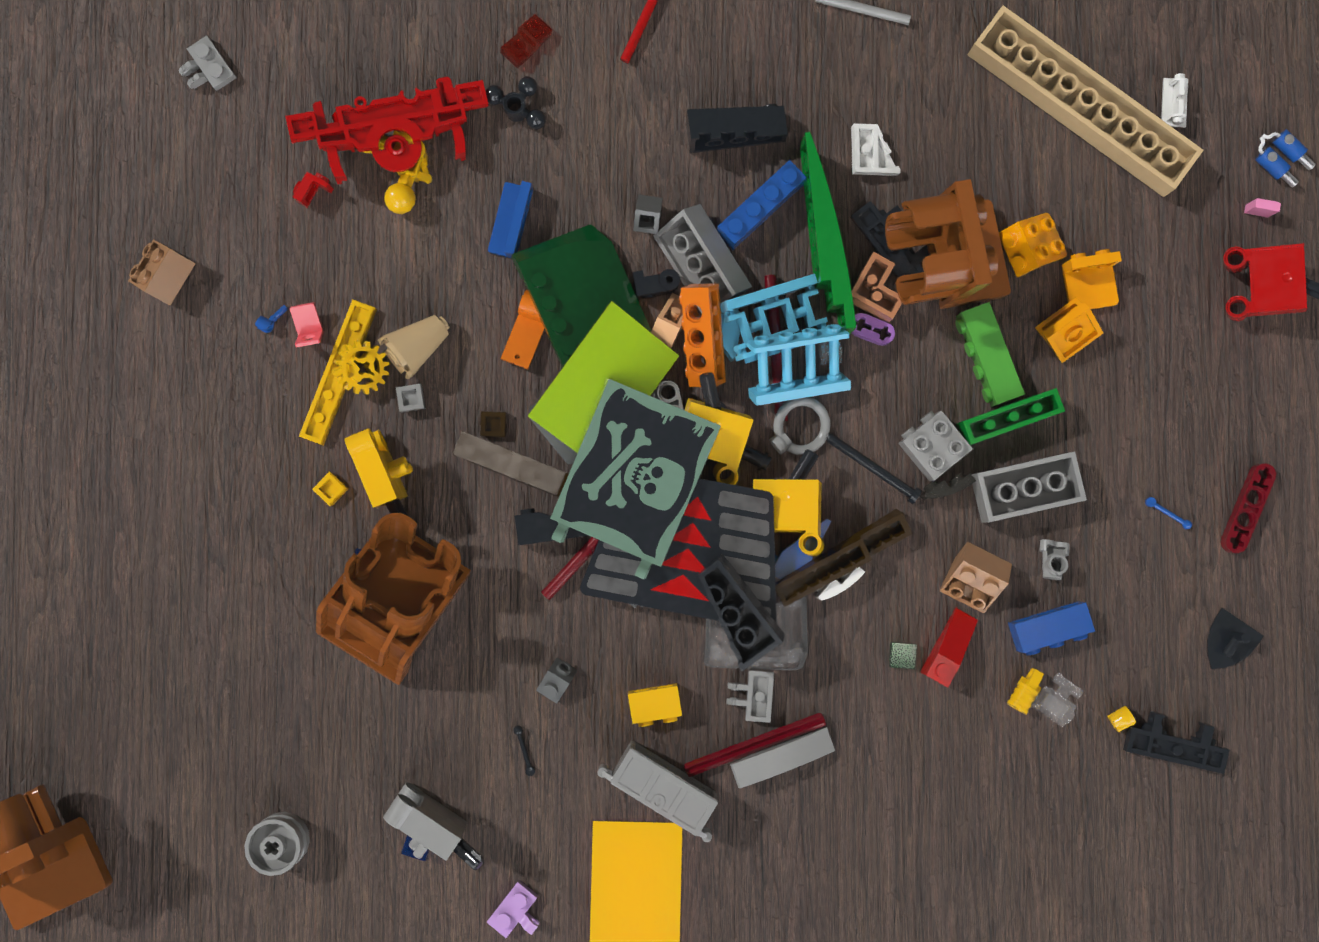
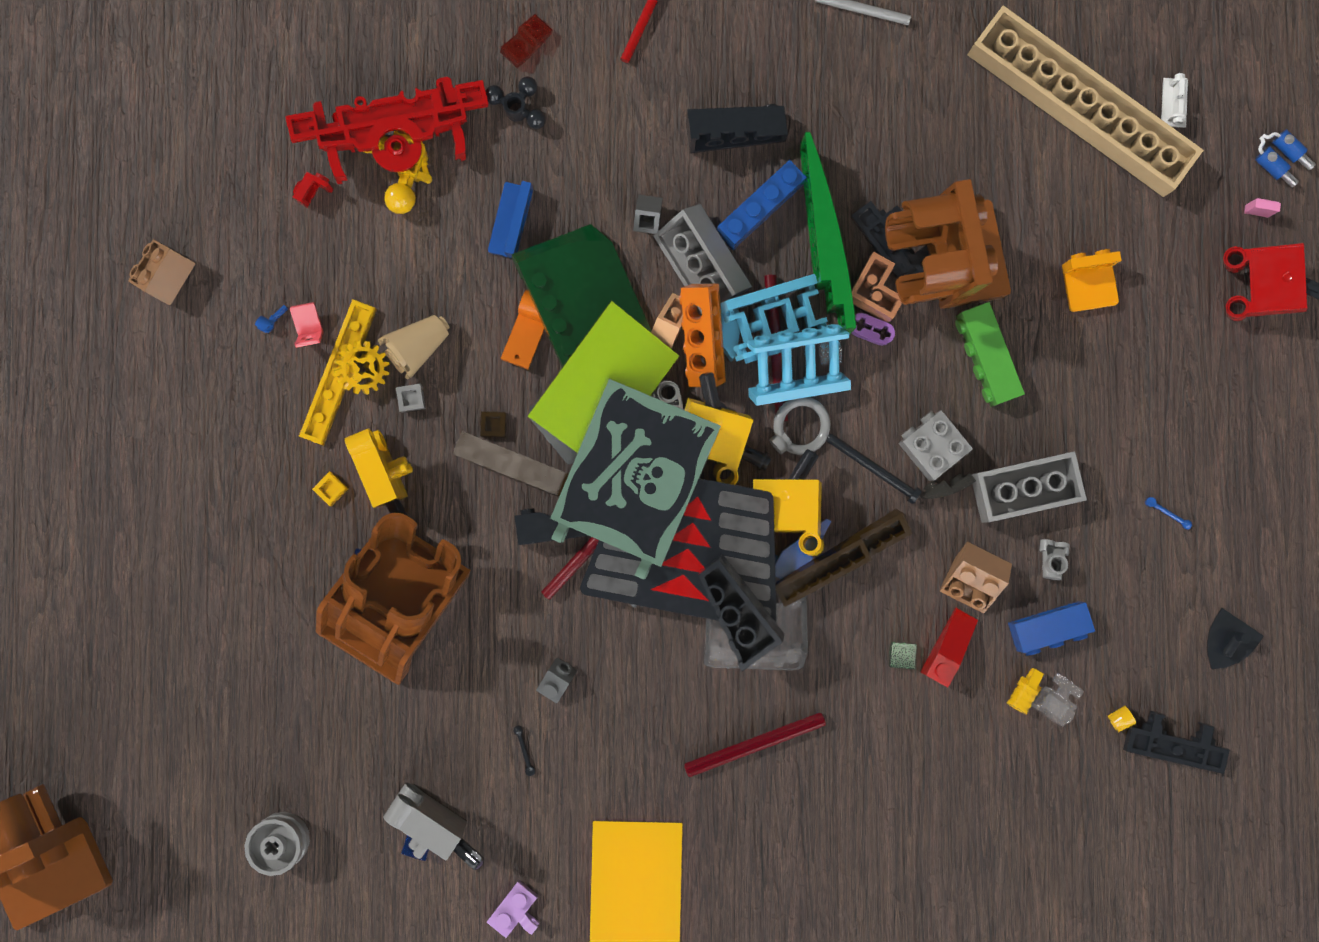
(211, 64): light grey hinge -> none
(655, 285): black leg -> none
(655, 704): yellow brick -> none
(663, 789): light grey container -> none
(759, 695): light grey hinge -> none
(782, 757): light grey slope -> none
(837, 587): white slope -> none
(871, 152): white wing -> none
(1011, 417): green brick -> none
(1032, 243): light orange bracket -> none
(1070, 329): light orange bracket -> none
(1244, 506): dark red beam -> none

